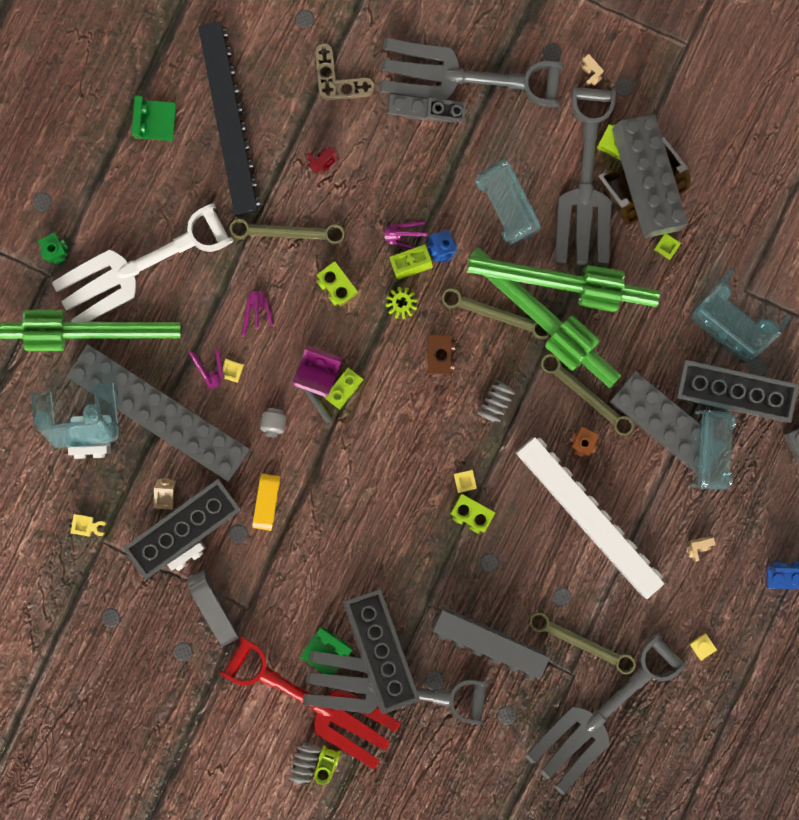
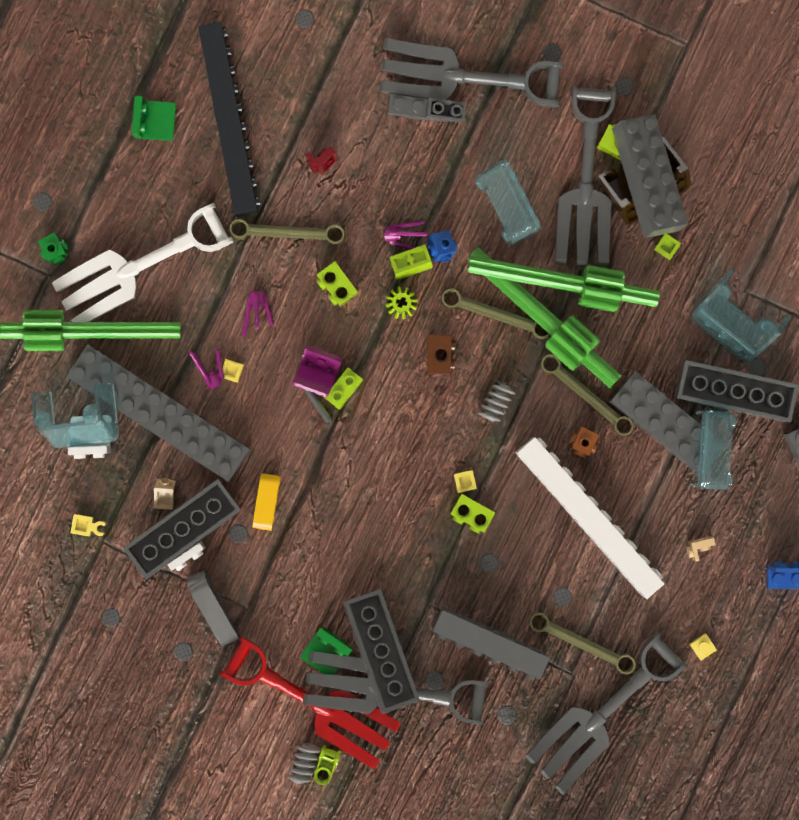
(273, 422): light grey head -> none
(336, 85): dark tan beam -> none
(591, 67): tan bracket -> none

